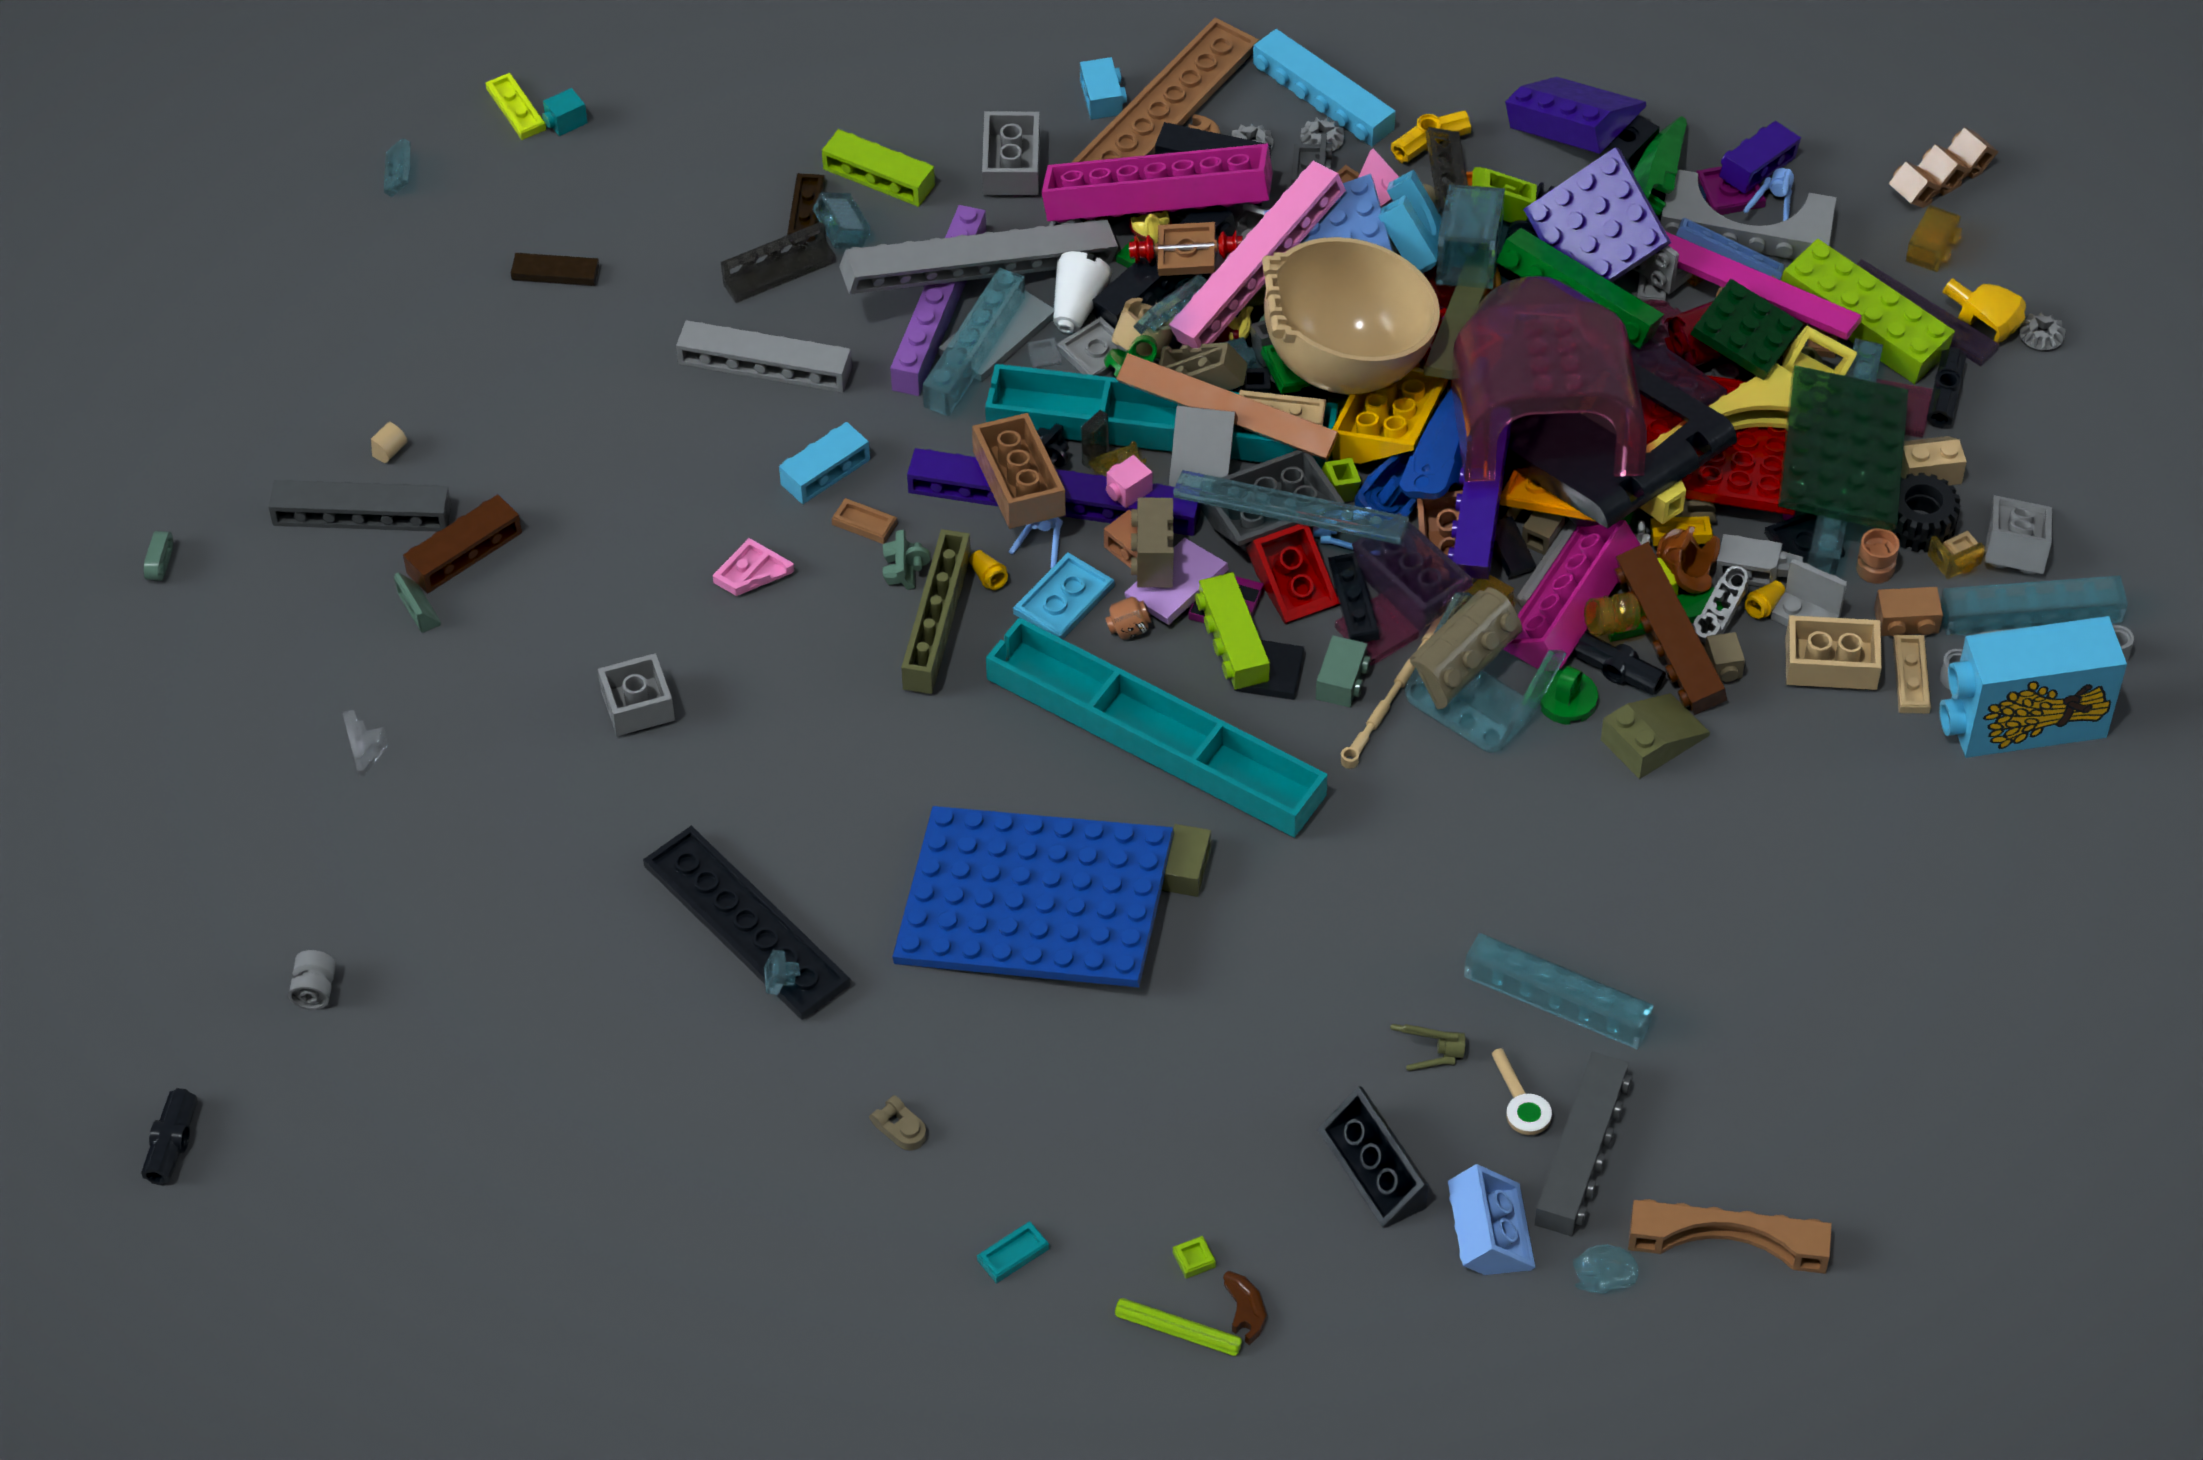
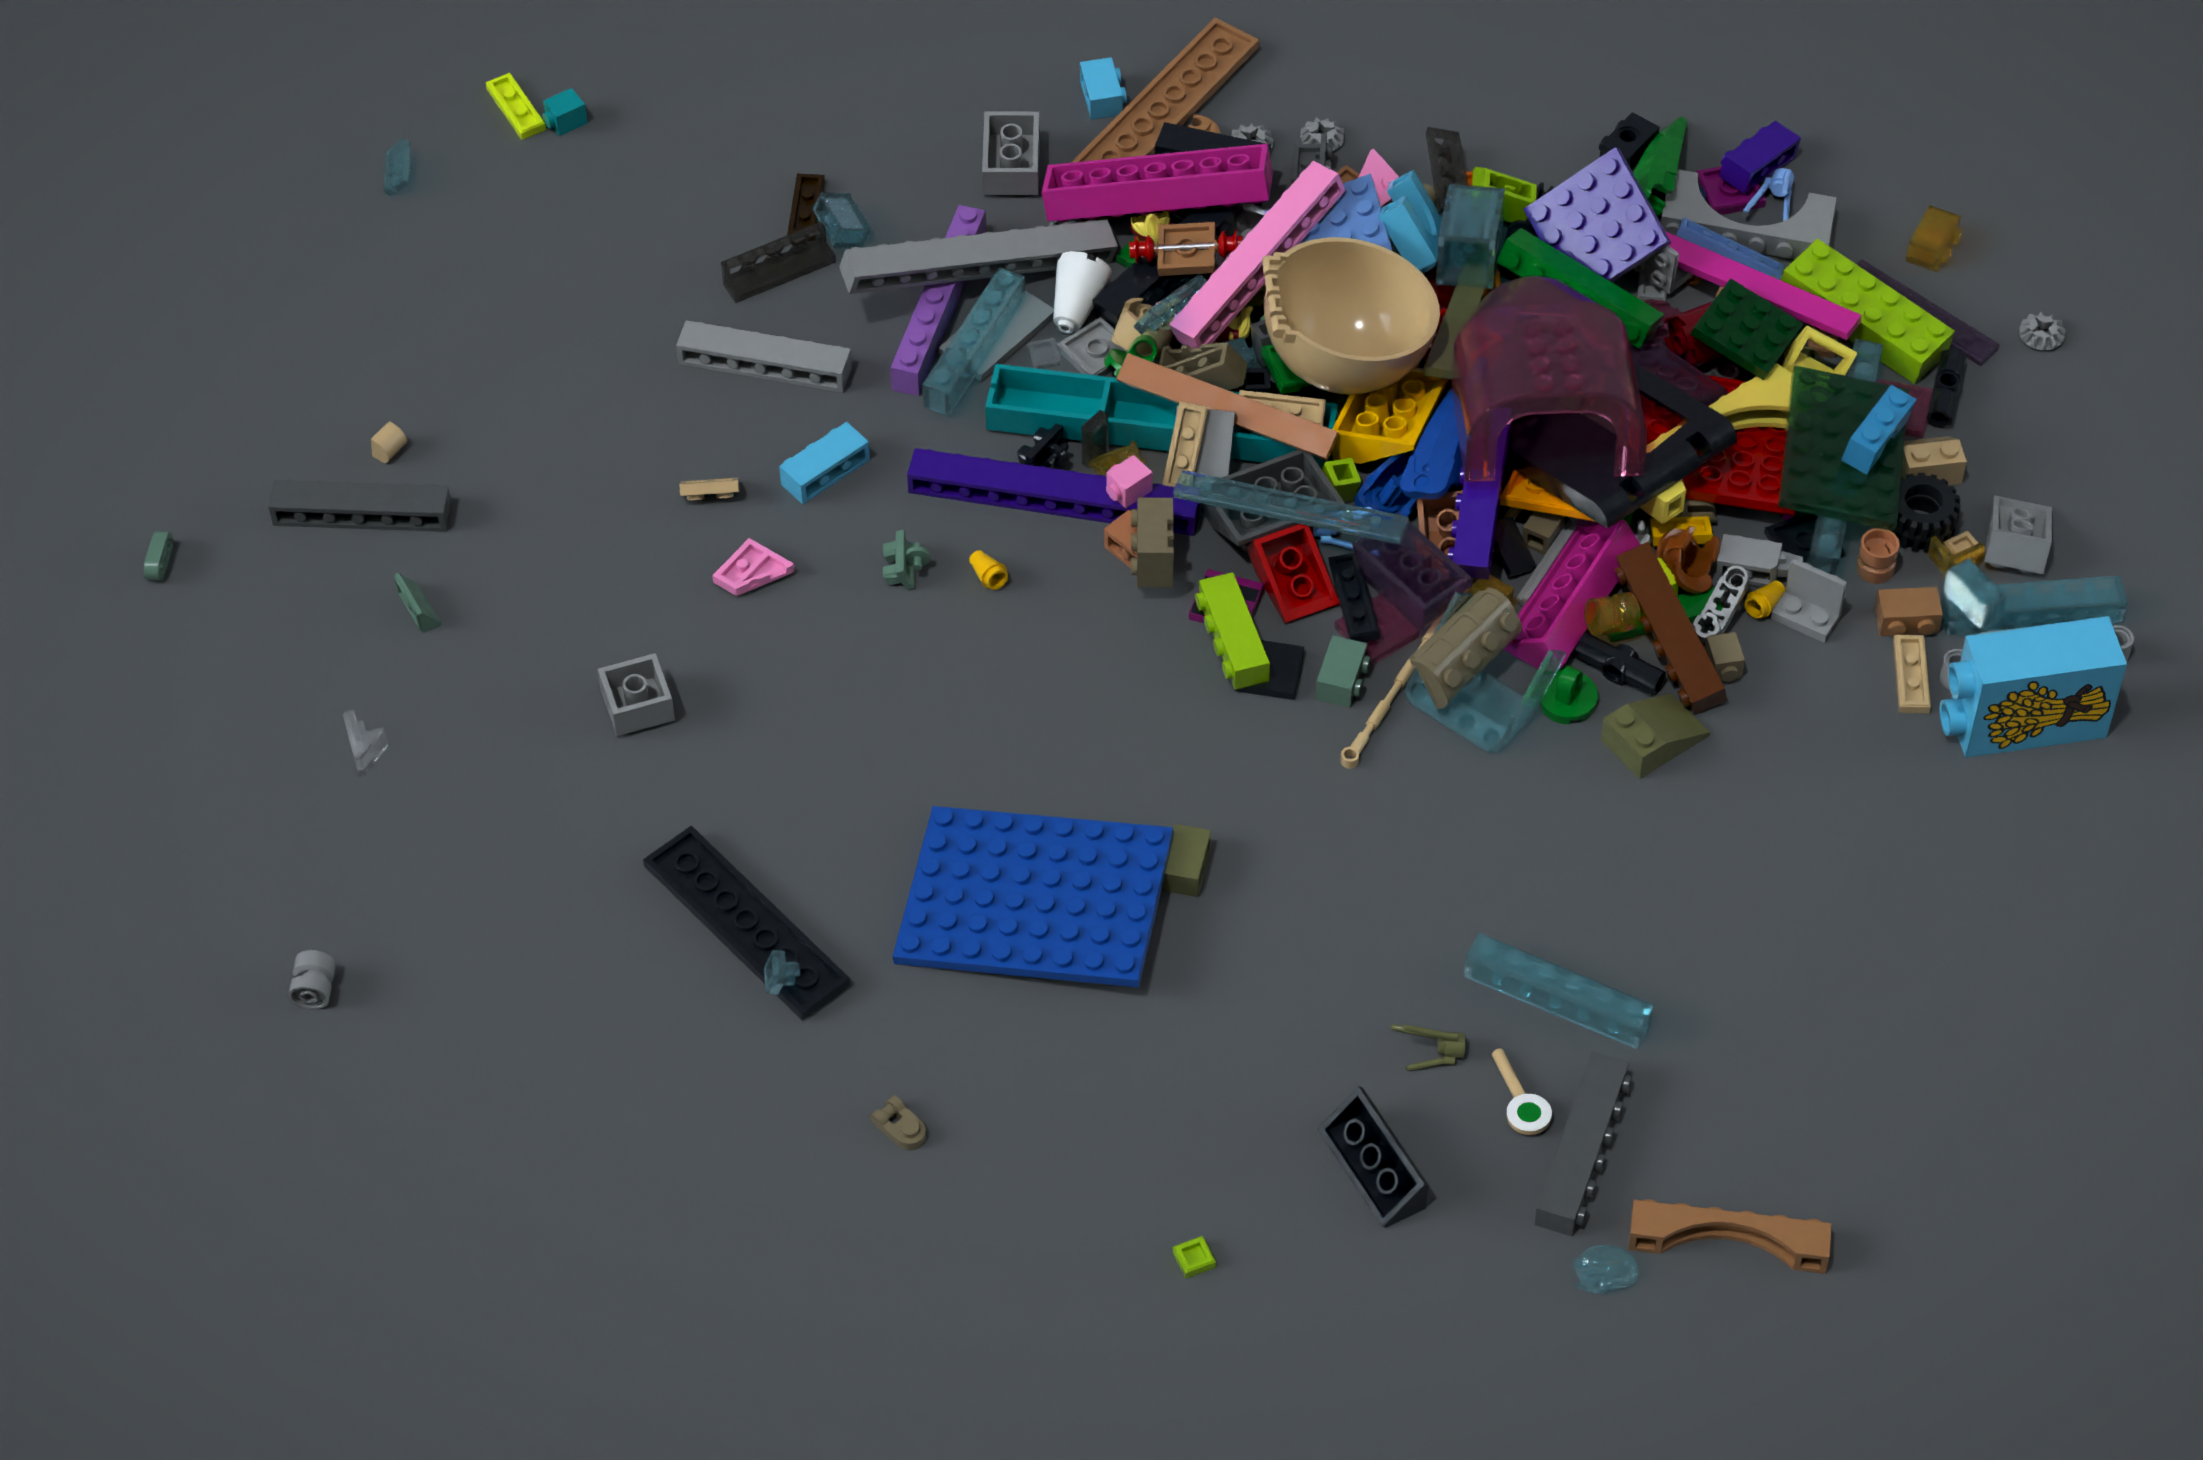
(169, 1136): black piece -> none
(462, 543): reddish brown brick -> none
(555, 269): dark brown tile -> none
(721, 487): none -> tan plate
(864, 521): medium nougat tile -> none
(878, 167): lime brick -> none
(936, 611): olive brick -> none
(1013, 1252): teal tile -> none
(1018, 470): medium nougat brick -> none
(1046, 525): light blue plant -> none
(1064, 596): medium azure tile -> none
(1128, 618): nougat head -> none
(1157, 727): teal piece -> none
(1178, 1326): lime axle -> none
(1185, 441): none -> tan tile
(1189, 566): lavender tile -> none
(1250, 1307): reddish brown piece -> none
(1324, 87): medium azure brick -> none
(1415, 140): yellow piece -> none
(1490, 1222): light blue slope -> none
(1571, 112): dark purple slope -> none
(1833, 652): tan brick -> none
(1875, 431): none -> dark azure arch
(1943, 168): brick -> none
(1975, 594): none -> clear light blue brick
(1991, 304): yellow piece -> none

